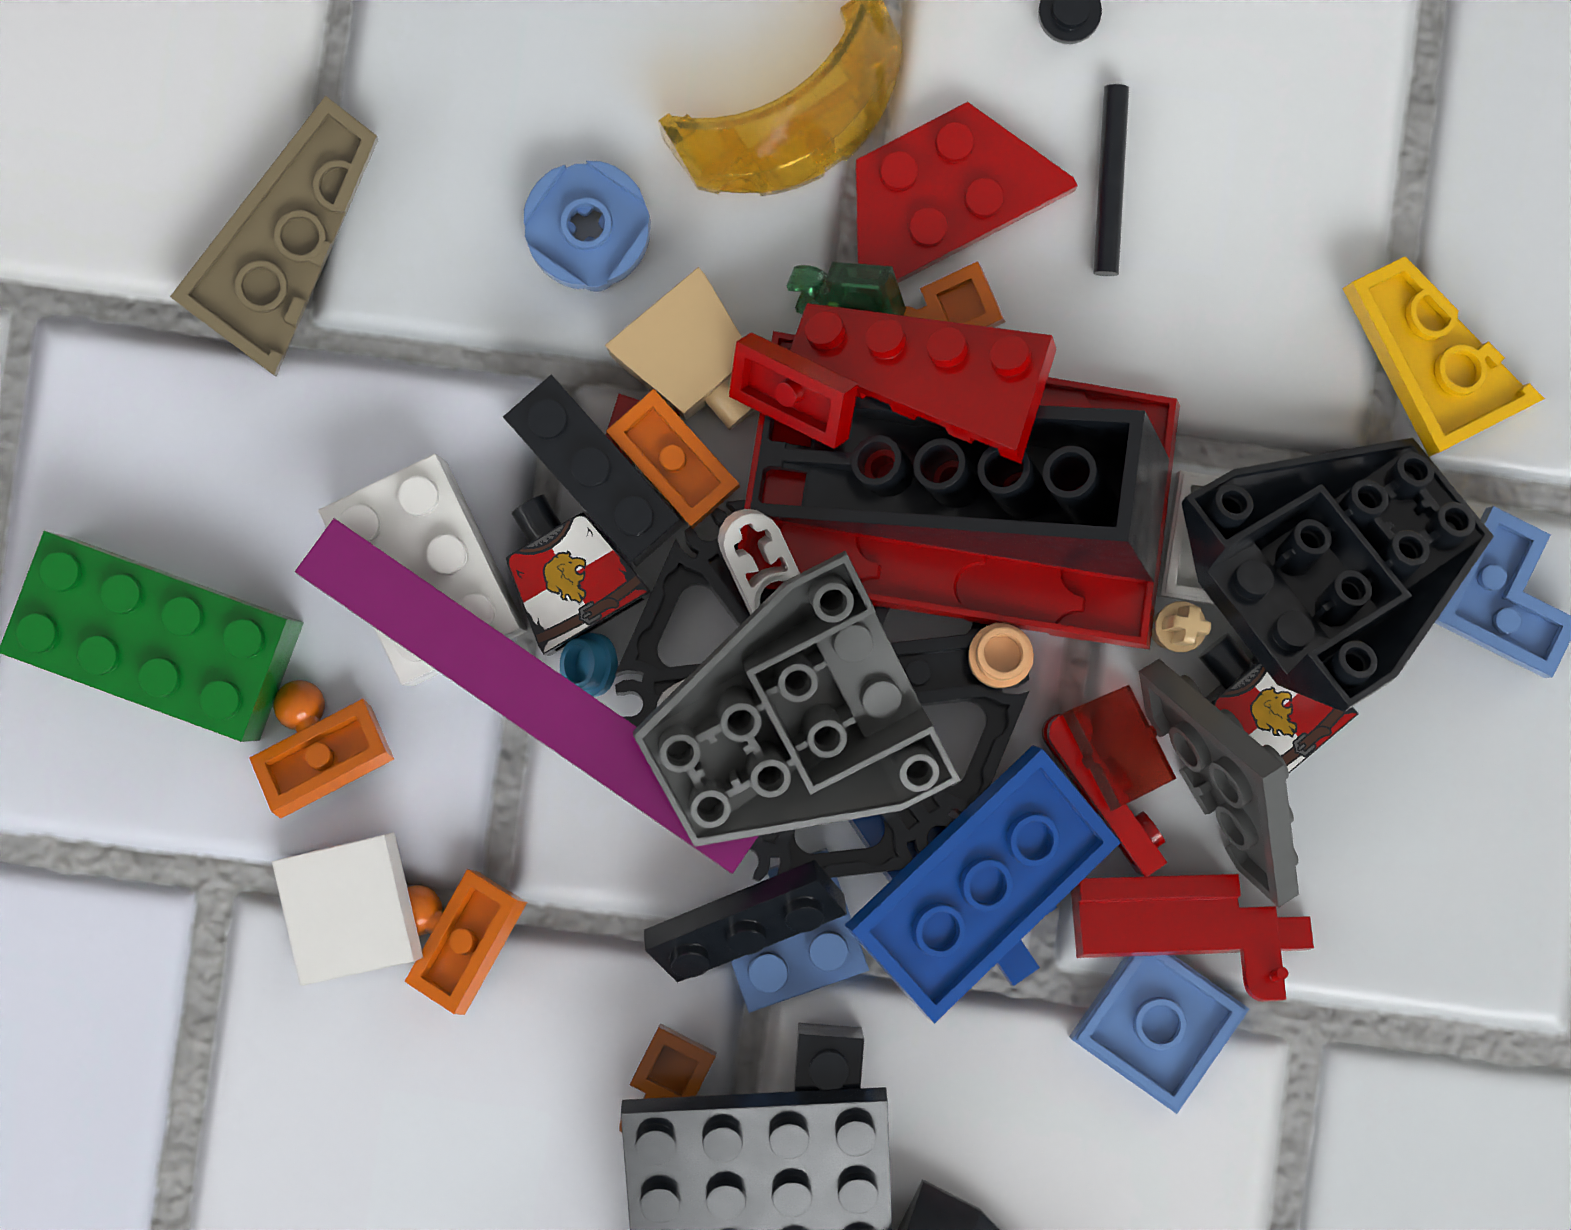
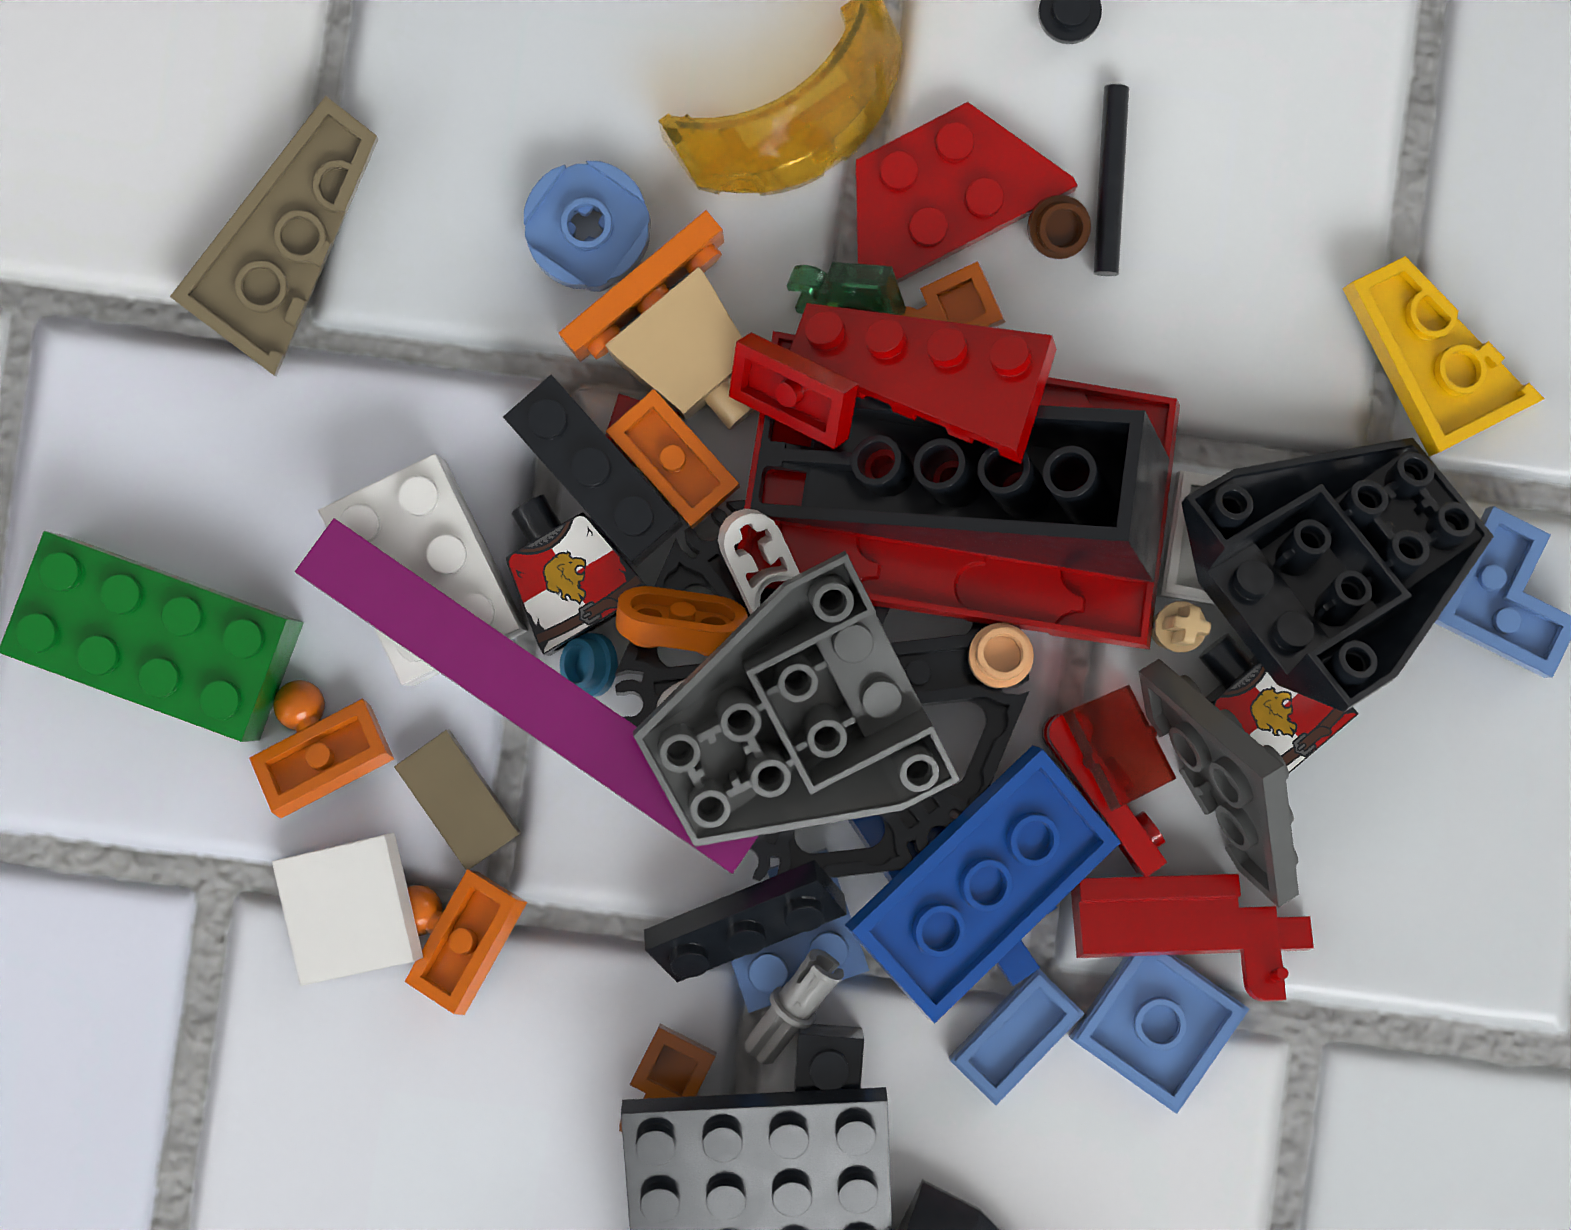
(457, 799): none -> dark tan tile
(644, 286): none -> orange plate
(677, 618): none -> orange plate
(794, 1006): none -> light grey axle
(1016, 1036): none -> medium blue tile
(1059, 226): none -> reddish brown plate

